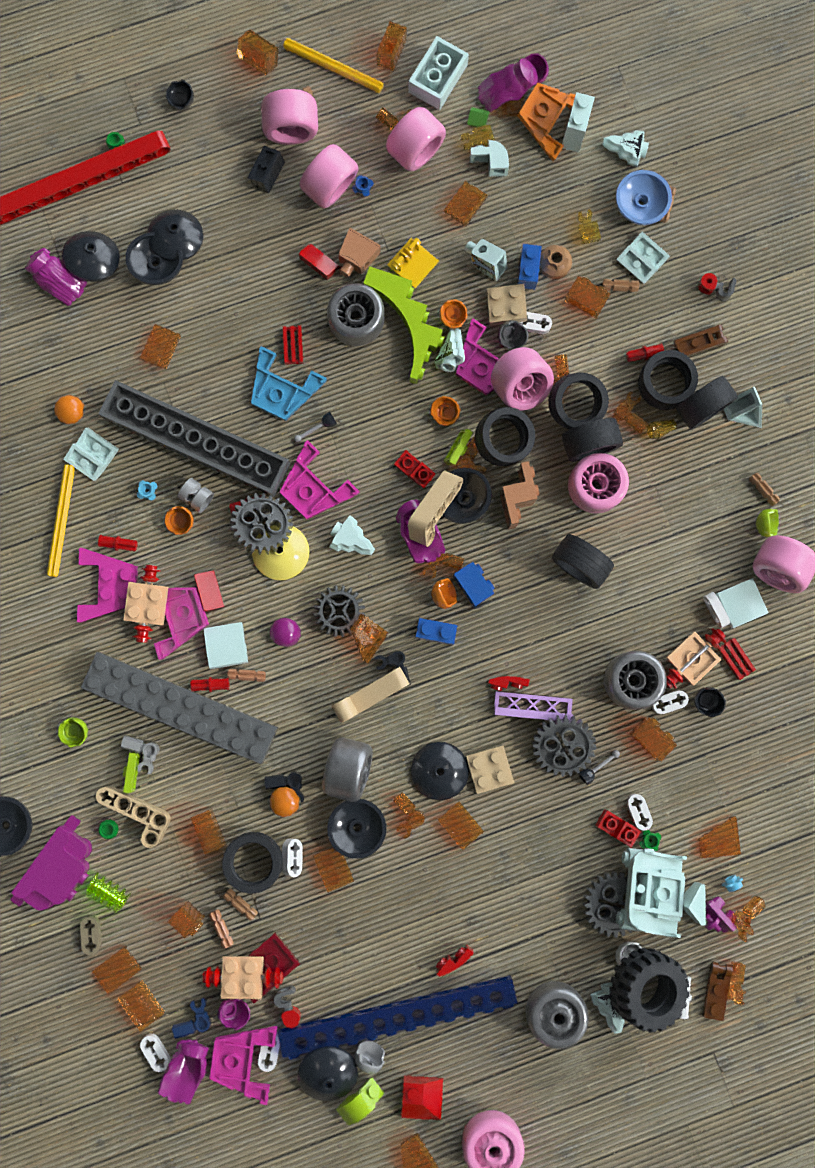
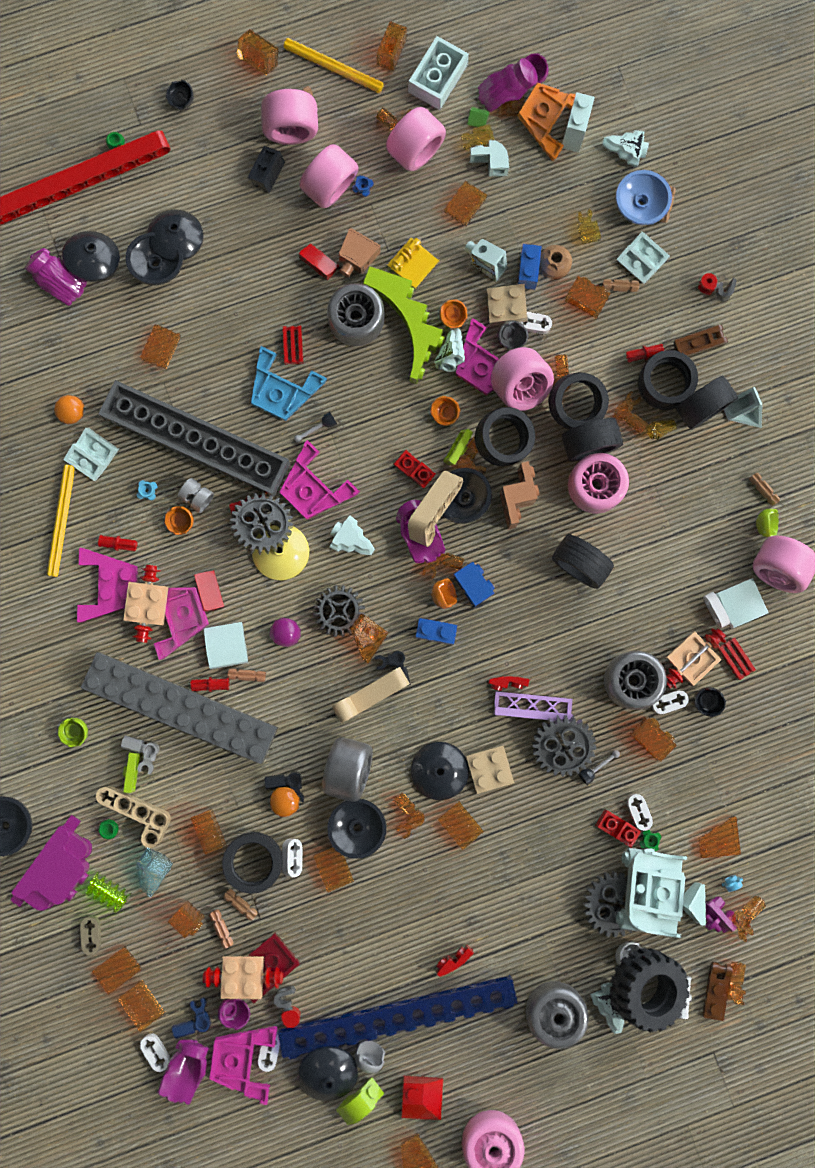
(151, 870): none -> clear light blue slope

